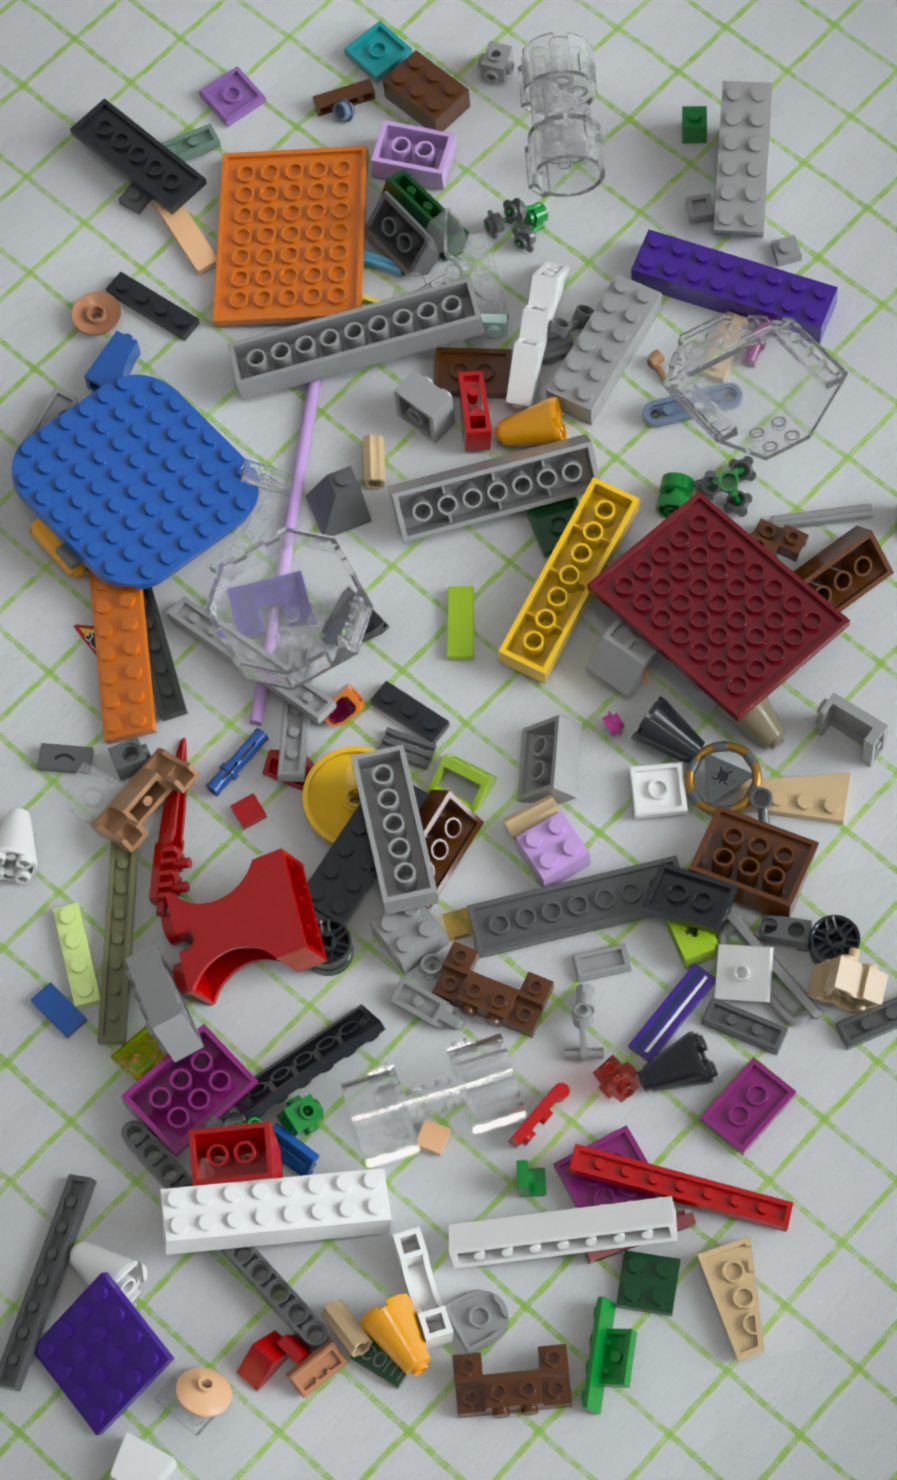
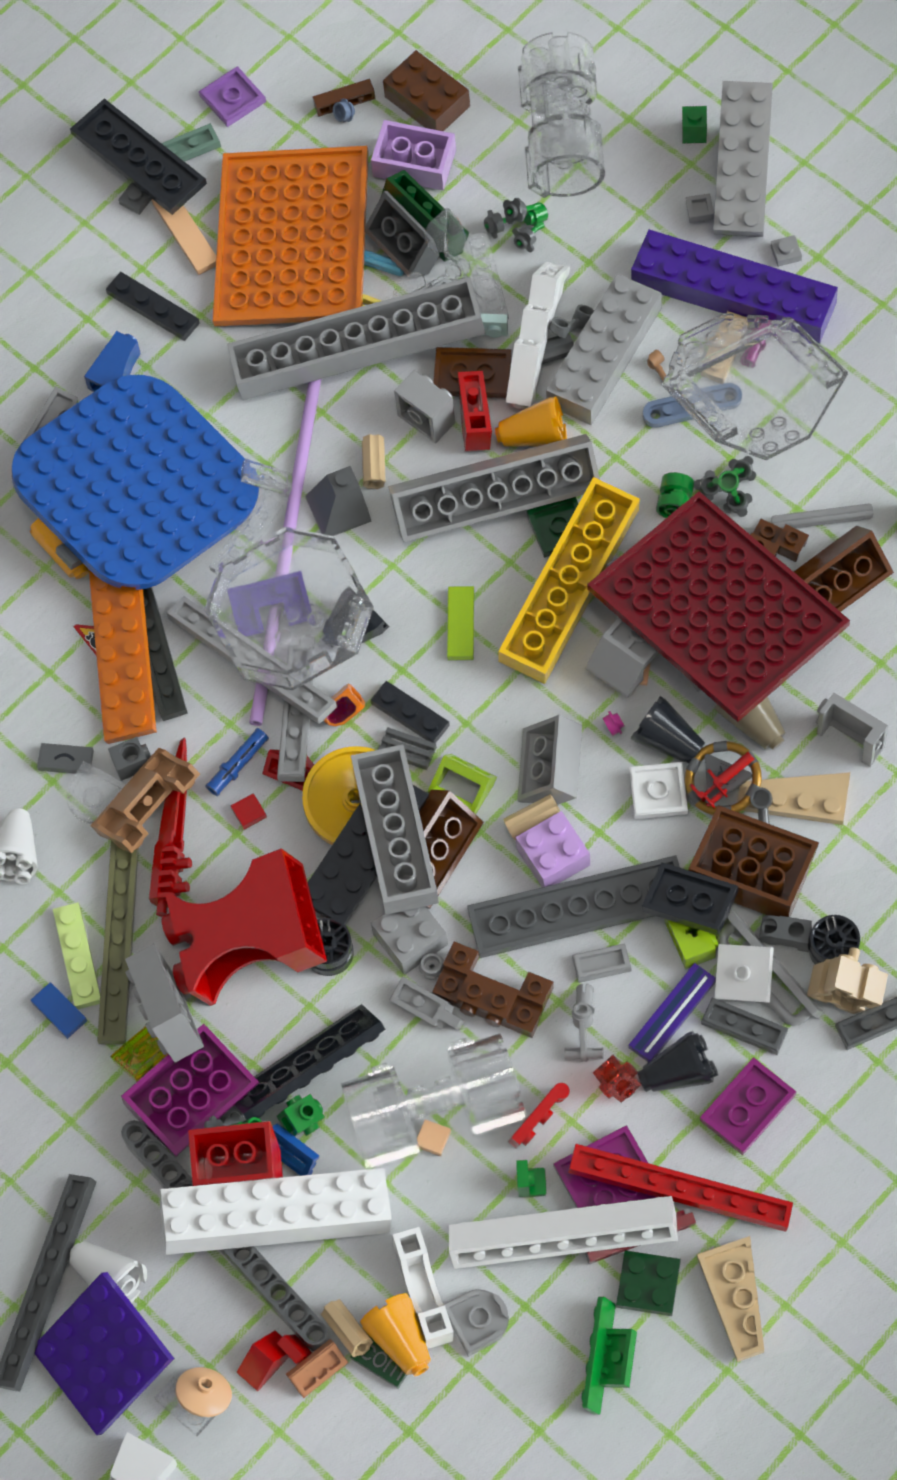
(95, 305): nougat dish -> none
(378, 51): teal plate -> none
(458, 924): clear yellow tile -> none
(496, 62): light grey brick -> none
(512, 1391): reddish brown bracket -> none
(722, 779): none -> red piece

